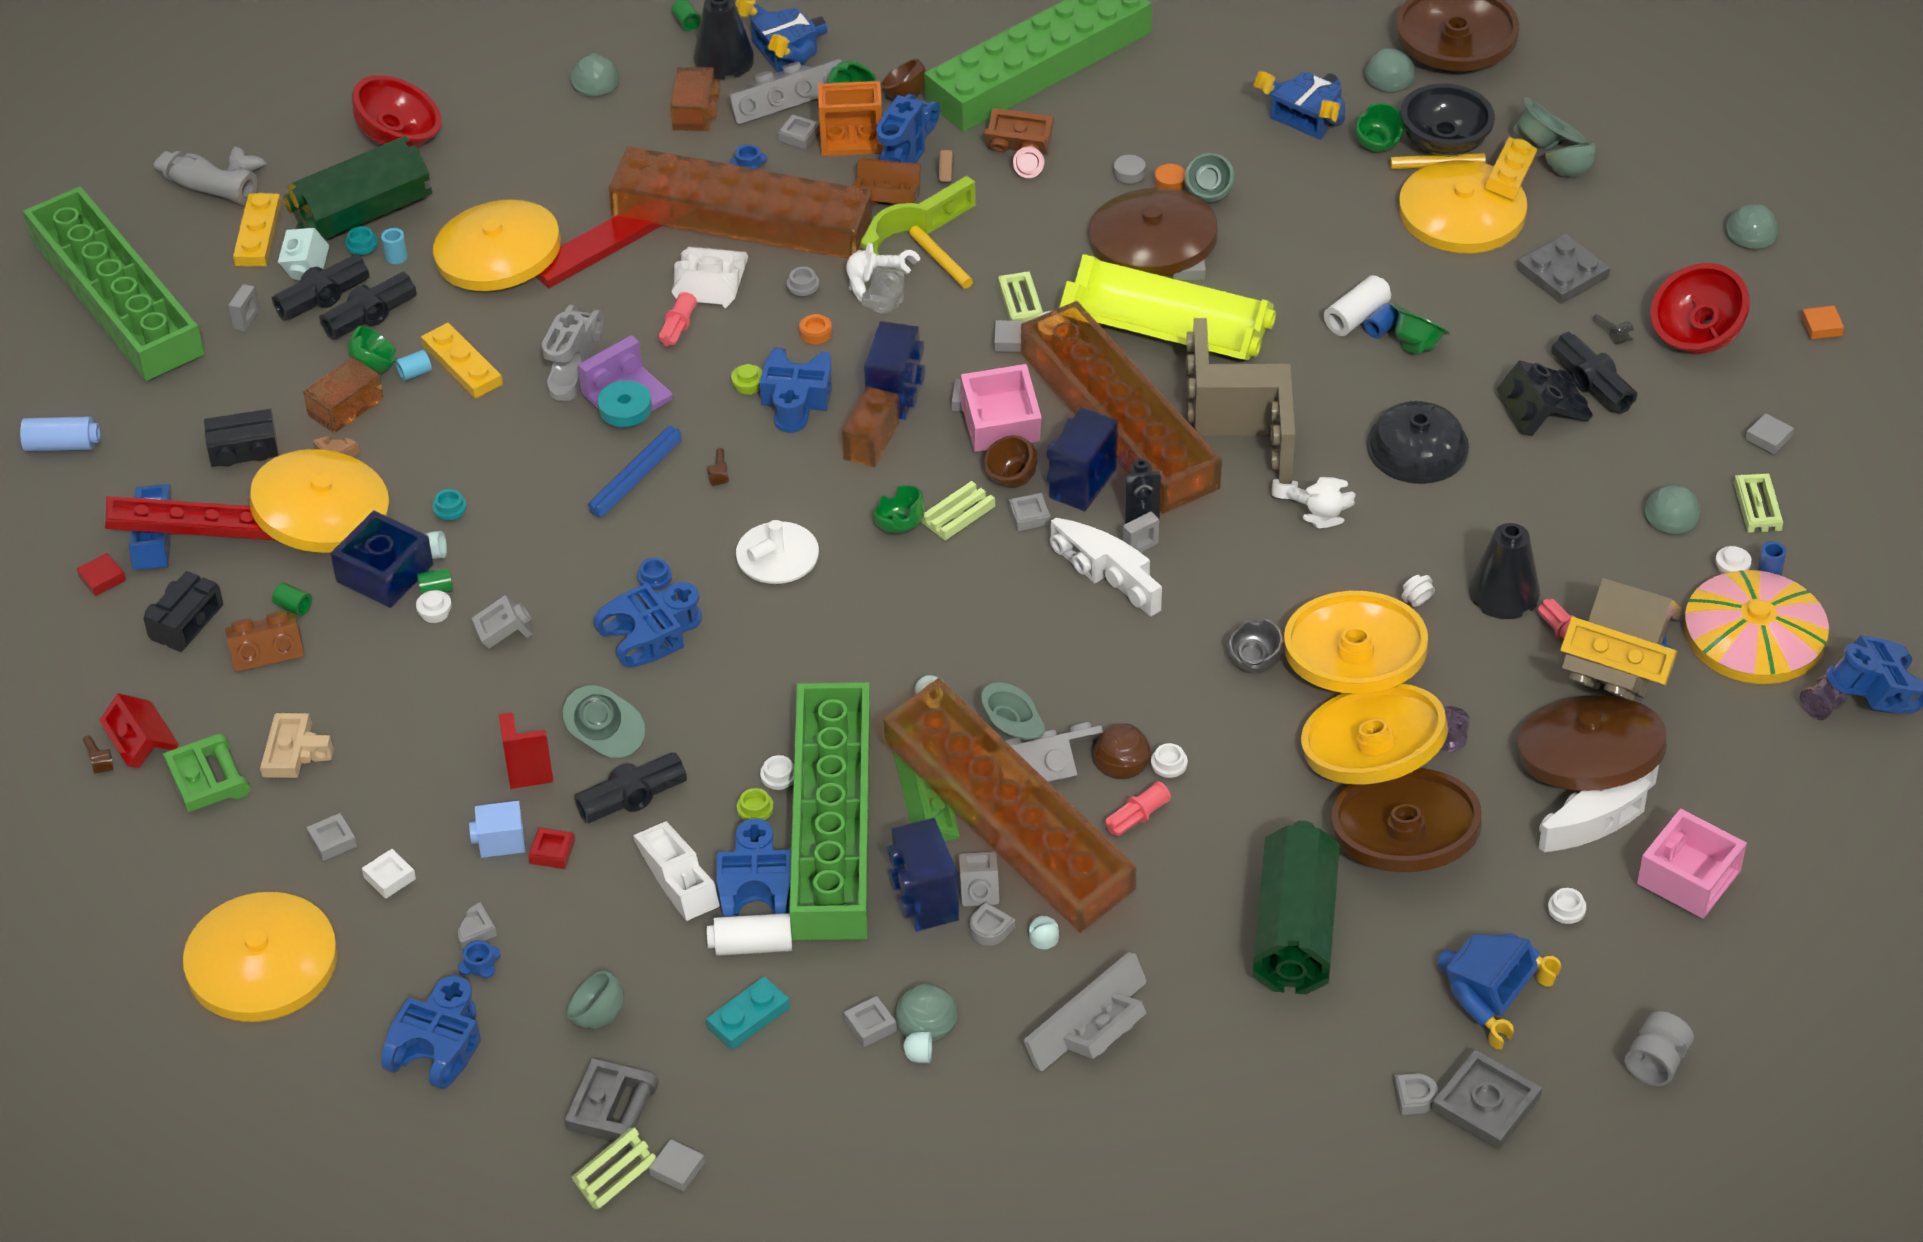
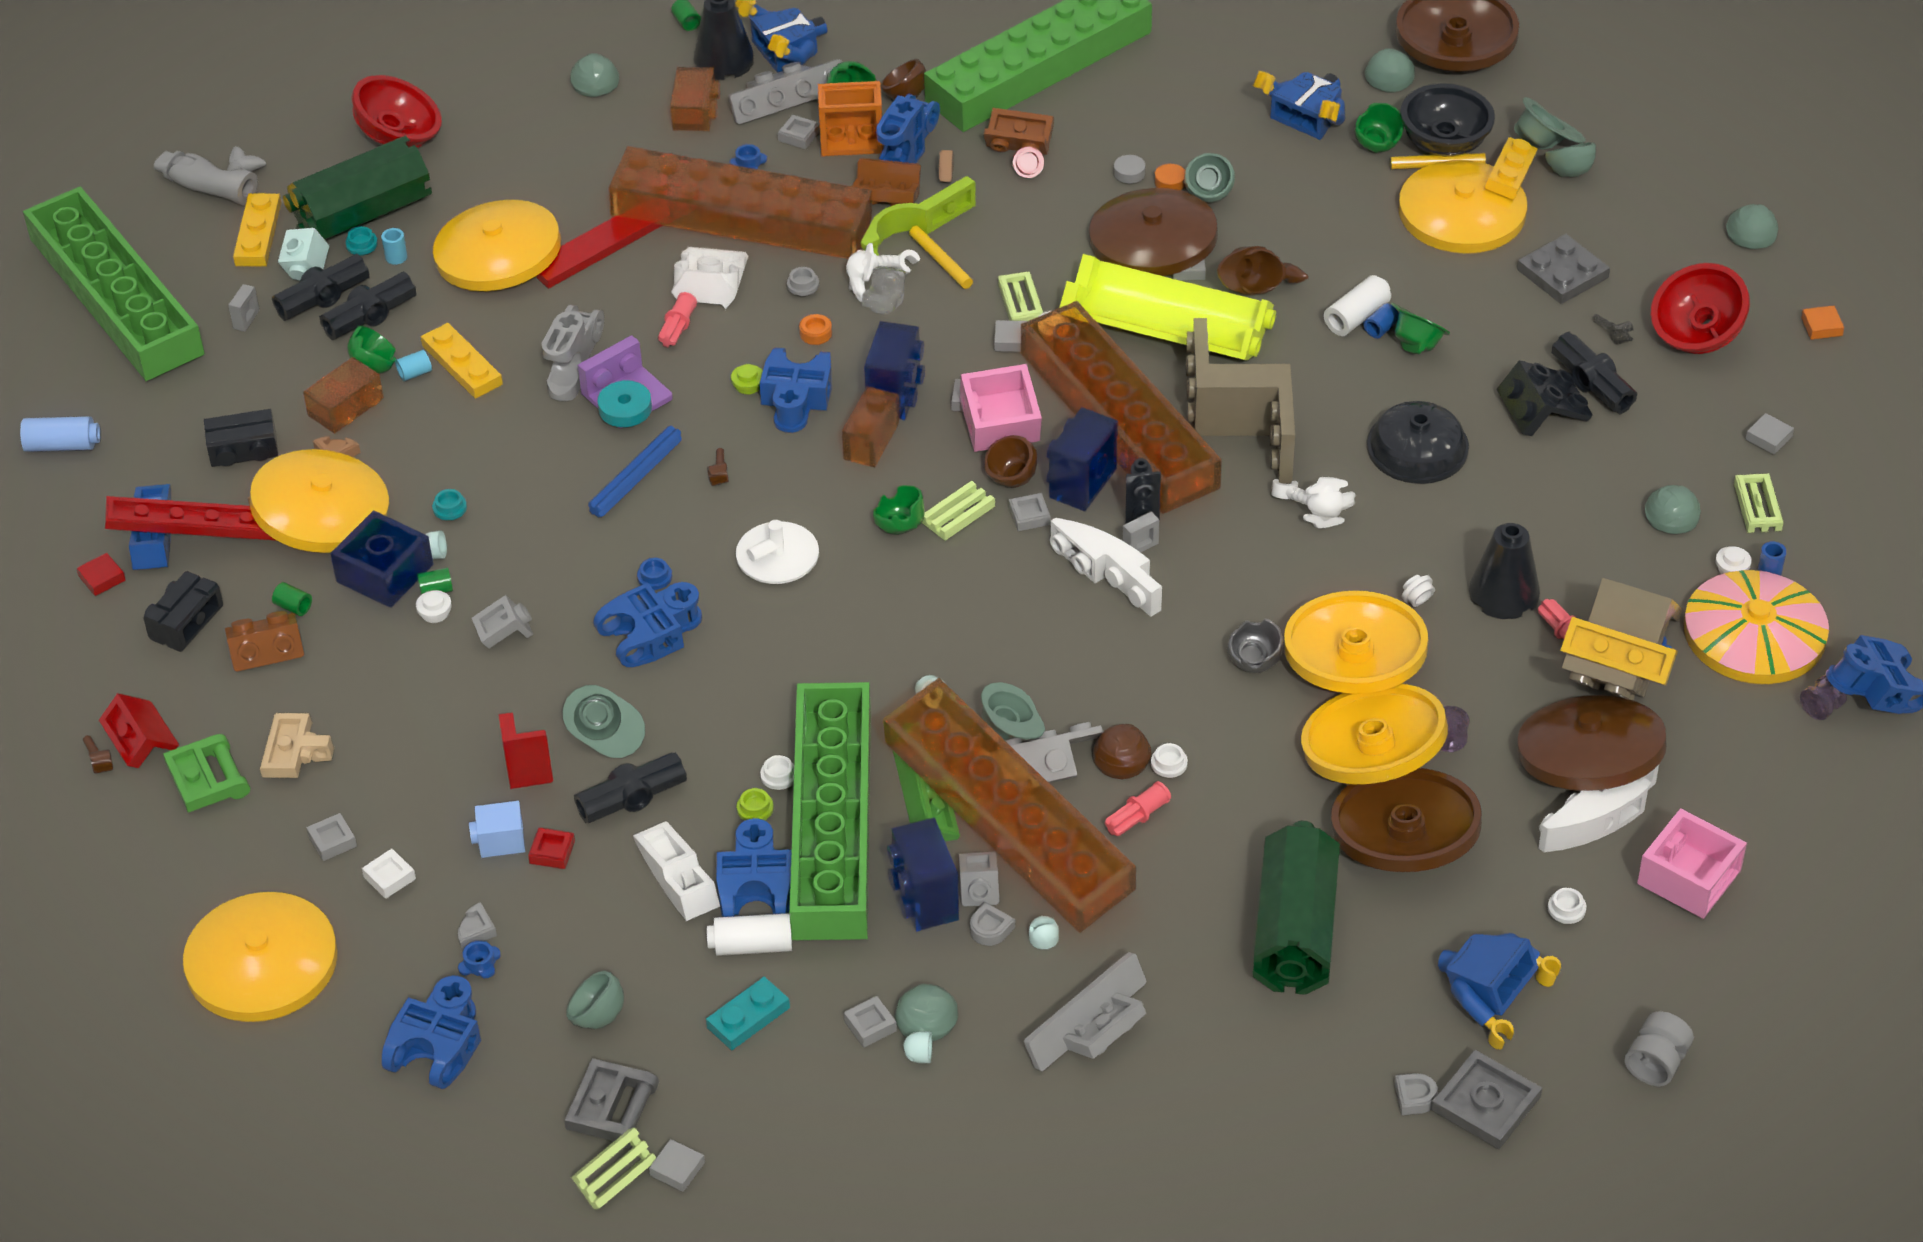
(1256, 271): none -> reddish brown hair

